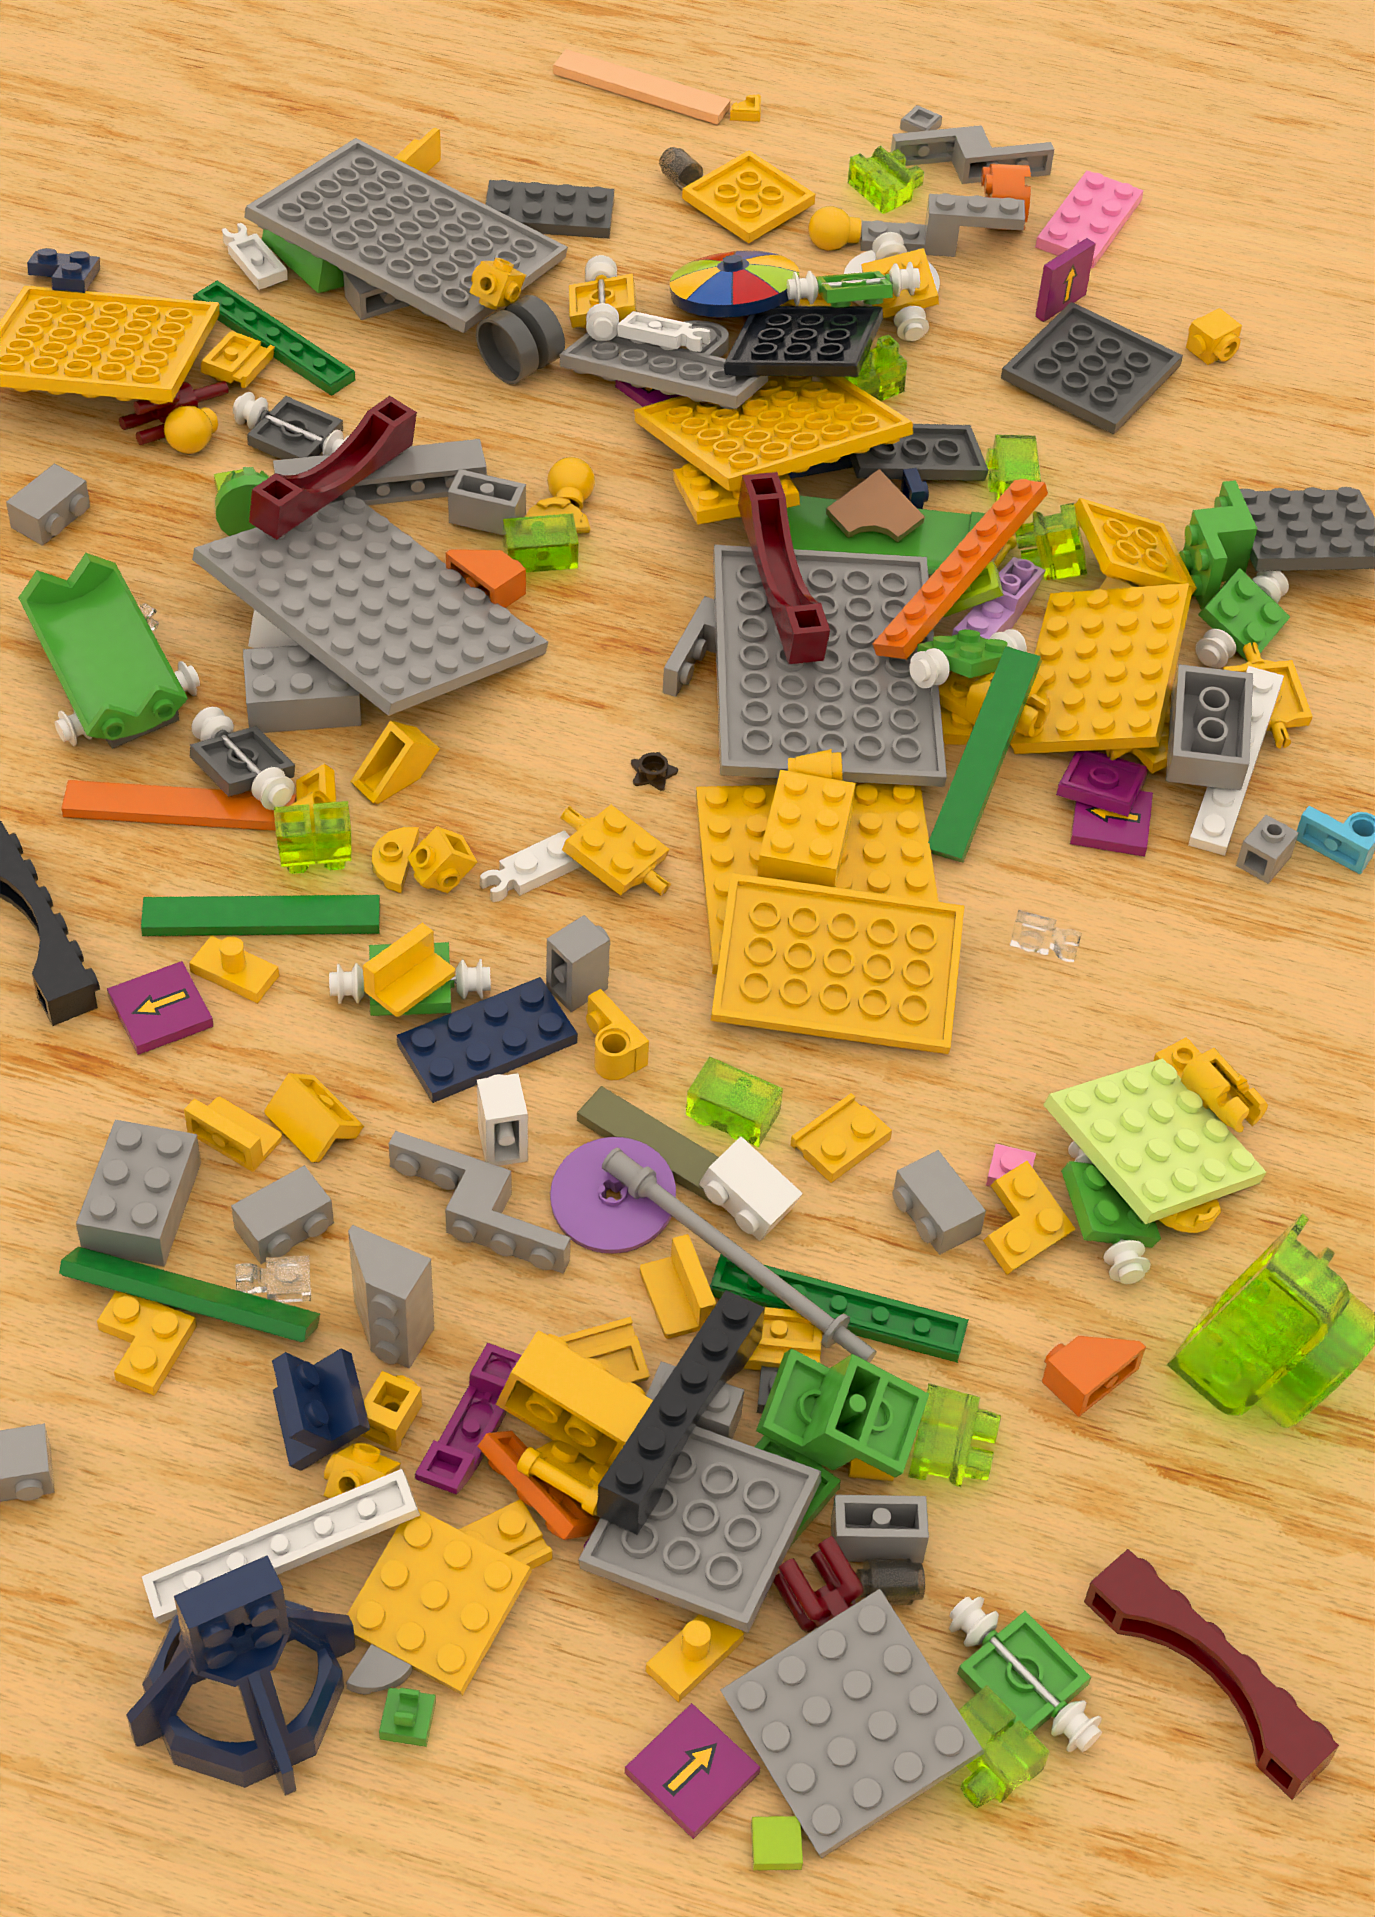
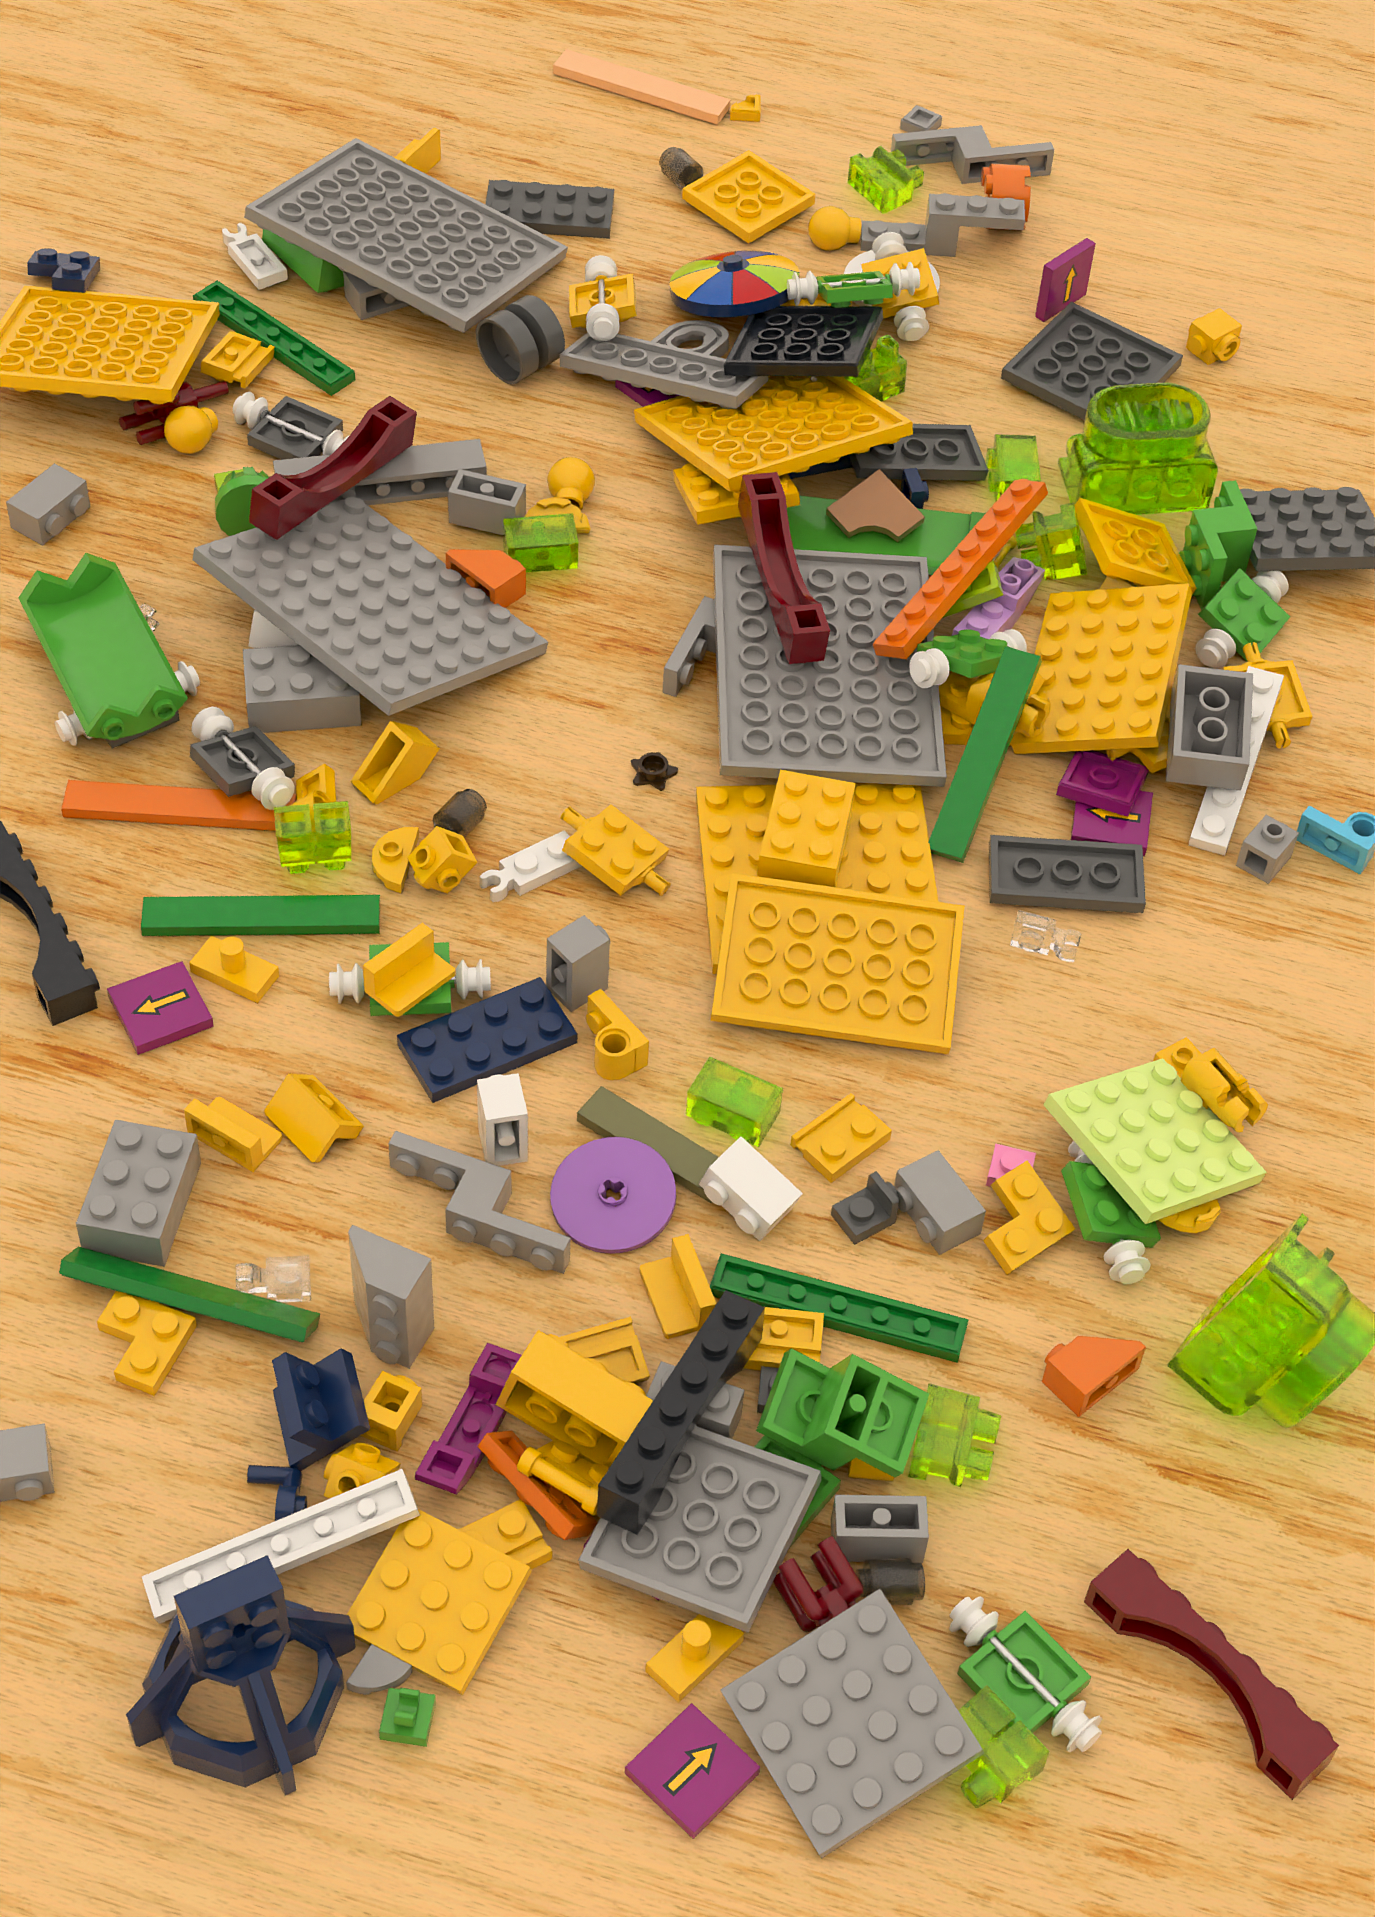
(283, 1214): light grey brick -> none
(289, 1484): none -> dark blue plate
(461, 812): none -> clear smoke brick
(496, 283): yellow brick -> none
(643, 1183): light grey bar -> none
(663, 332): white plate -> none
(776, 1843): lime tile -> none
(818, 764): yellow cone -> none
(868, 1209): none -> dark grey bracket
(1066, 874): none -> dark grey plate
(1092, 210): bright pink plate -> none
(1143, 450): none -> clear neon green brick

